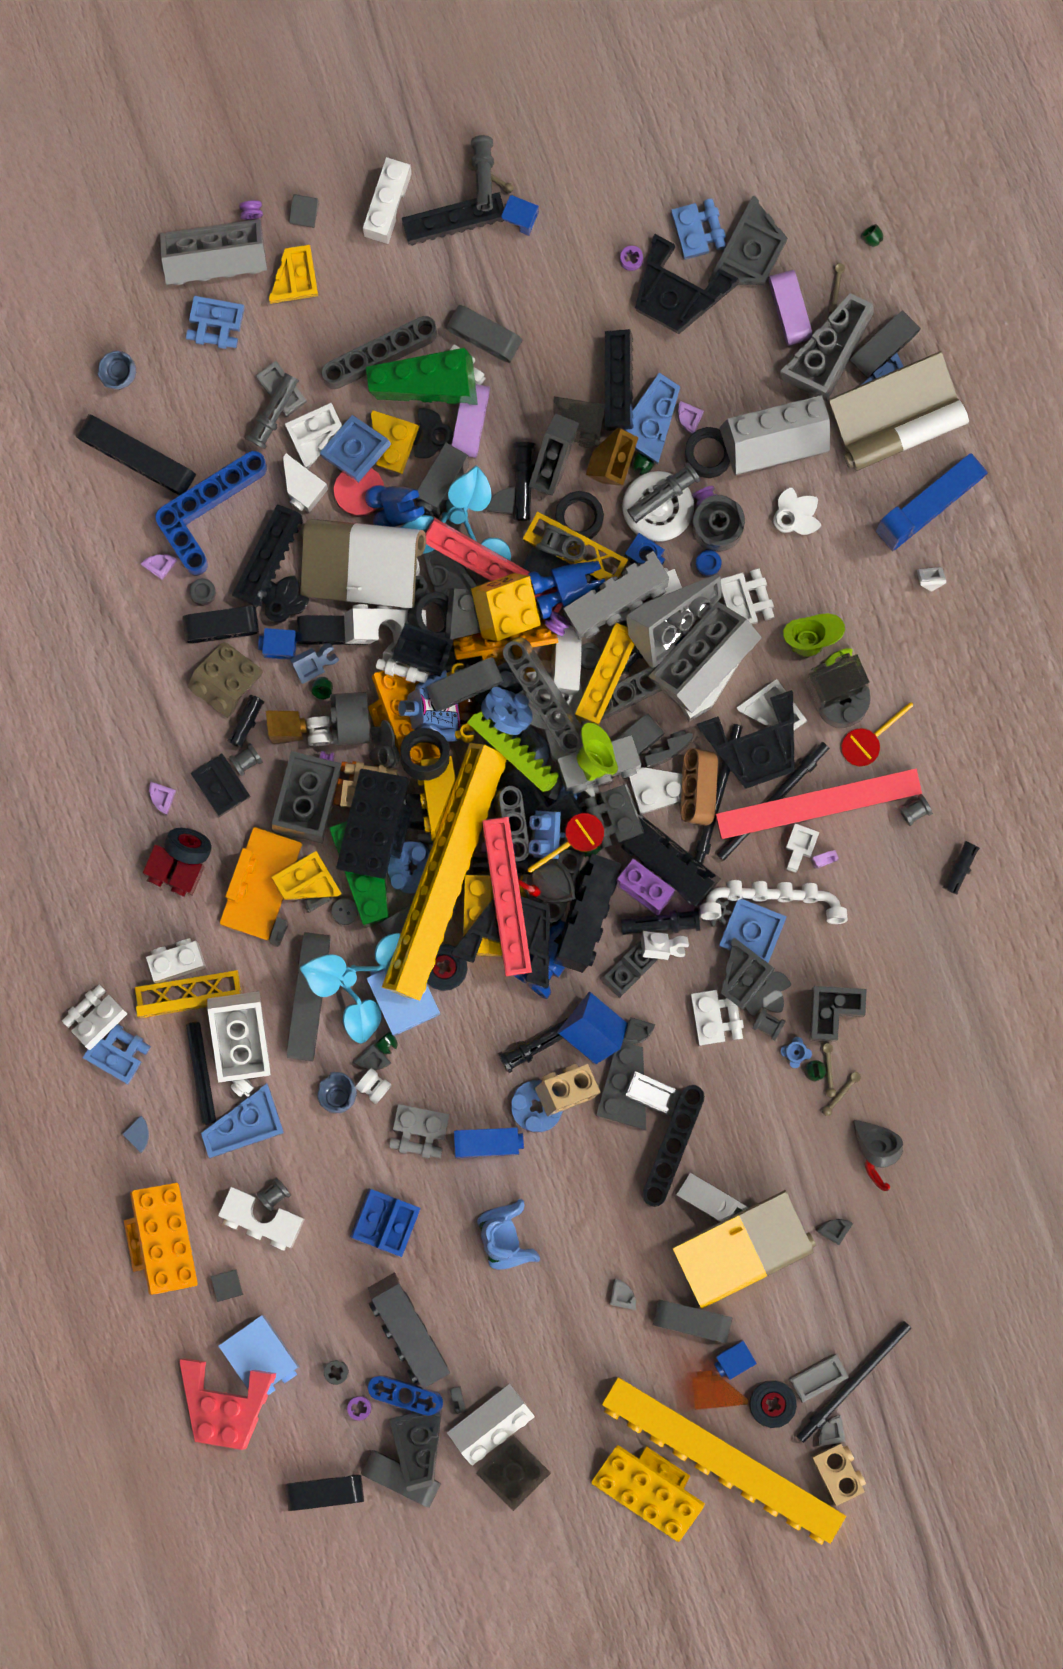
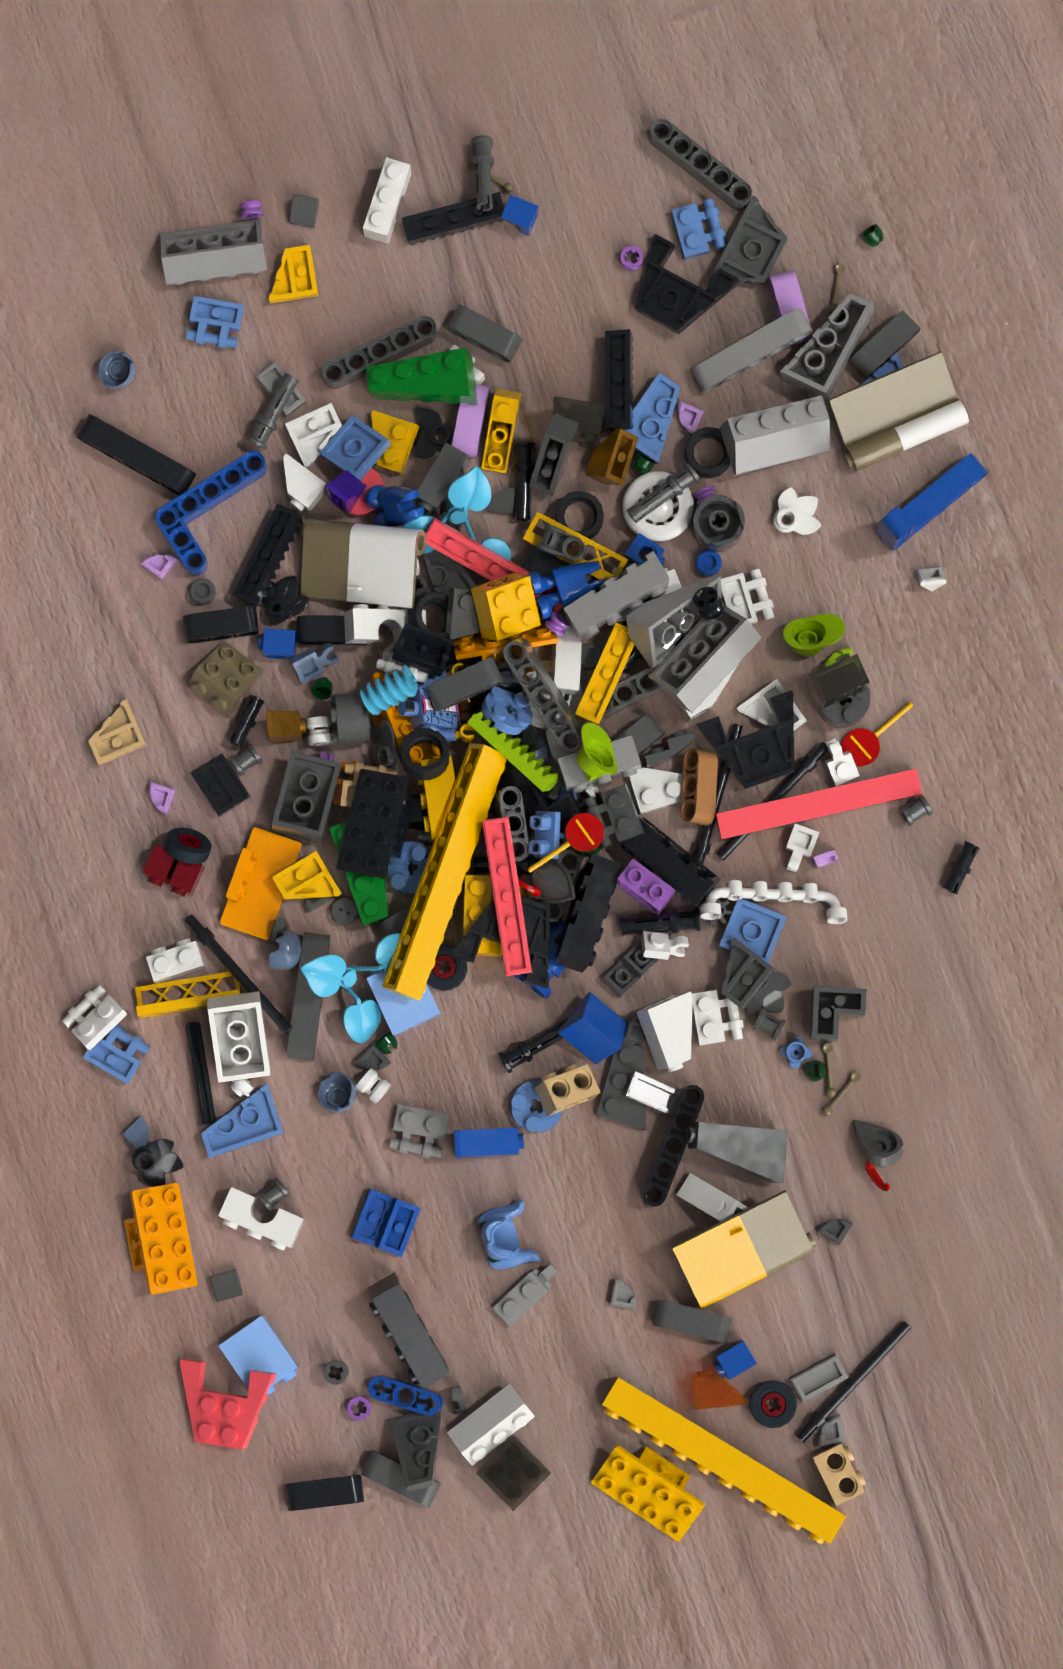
(117, 735): none -> tan wing
(159, 1163): none -> black plate
(206, 938): none -> black bar
(288, 953): none -> sand blue hair
(345, 491): none -> dark purple slope
(390, 692): none -> medium azure piece
(501, 430): none -> yellow slope
(524, 1295): none -> light grey hinge
(669, 1030): none -> white slope
(697, 153): none -> dark grey beam
(703, 599): none -> black wheel
(748, 1149): none -> slope
(752, 350): none -> light grey beam
(841, 764): none -> white plate

